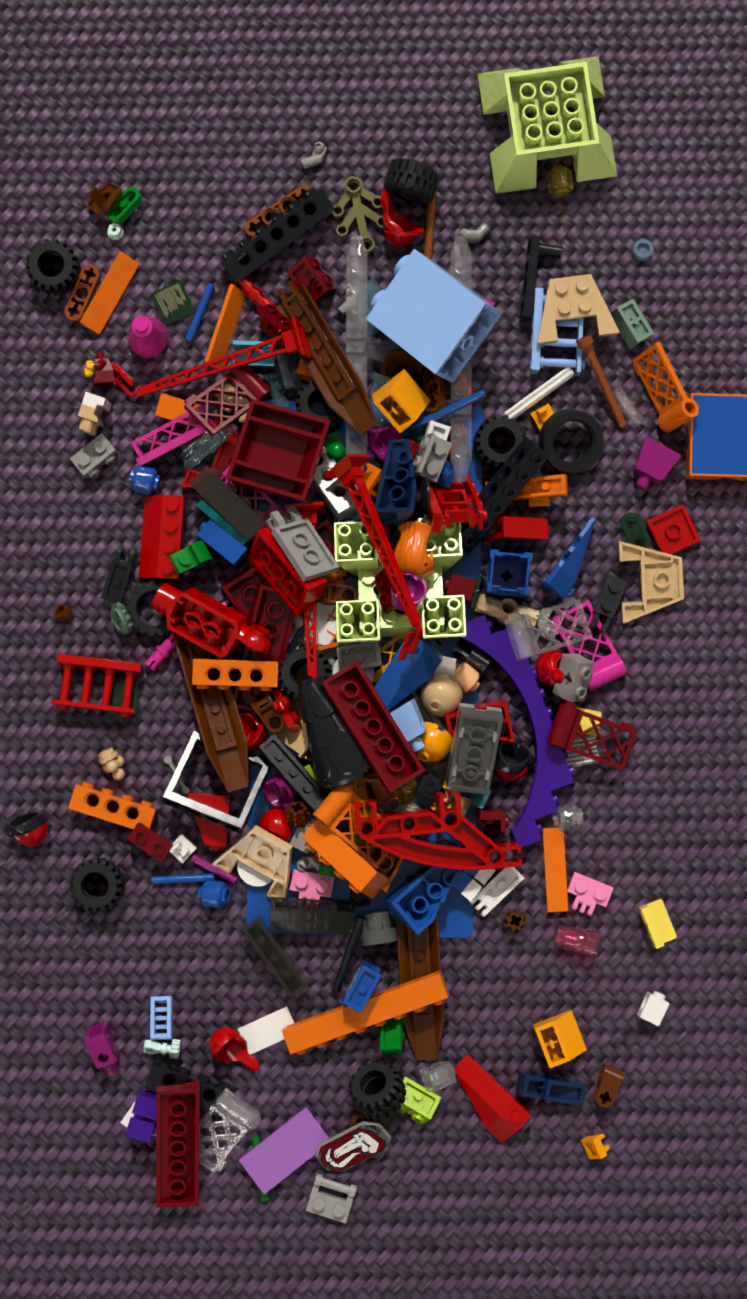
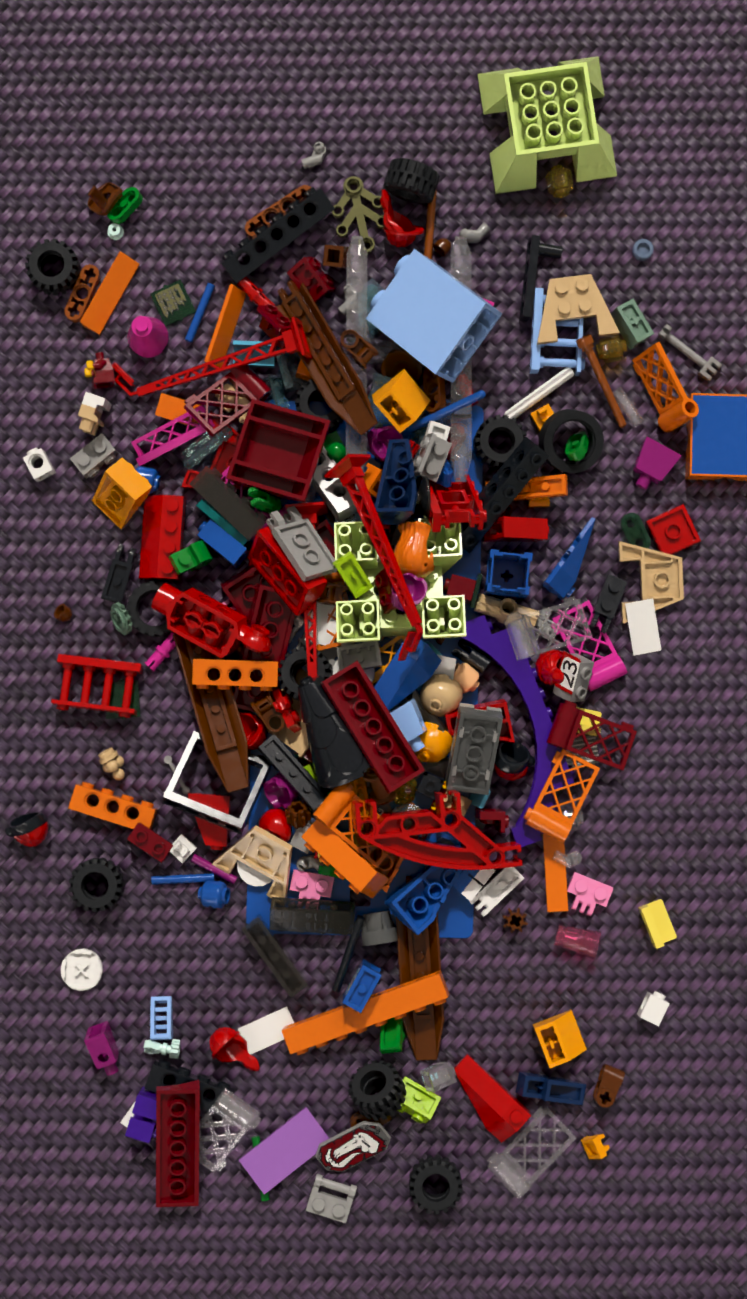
(45, 470): none -> white brick
(81, 969): none -> white tile
(121, 492): none -> light orange slope
(264, 500): none -> green hinge
(335, 256): none -> reddish brown brick
(352, 574): none -> lime plate
(358, 349): none -> reddish brown piece
(440, 1201): none -> black tyre
(442, 246): none -> reddish brown hinge
(511, 1172): none -> clear piece
(545, 818): none -> orange piece
(569, 666): none -> sticker
(569, 860): none -> clear arm
(577, 446): none -> green plate
(611, 348): none -> clear yellow head
(643, 626): none -> white sticker
(705, 365): none -> light grey hinge

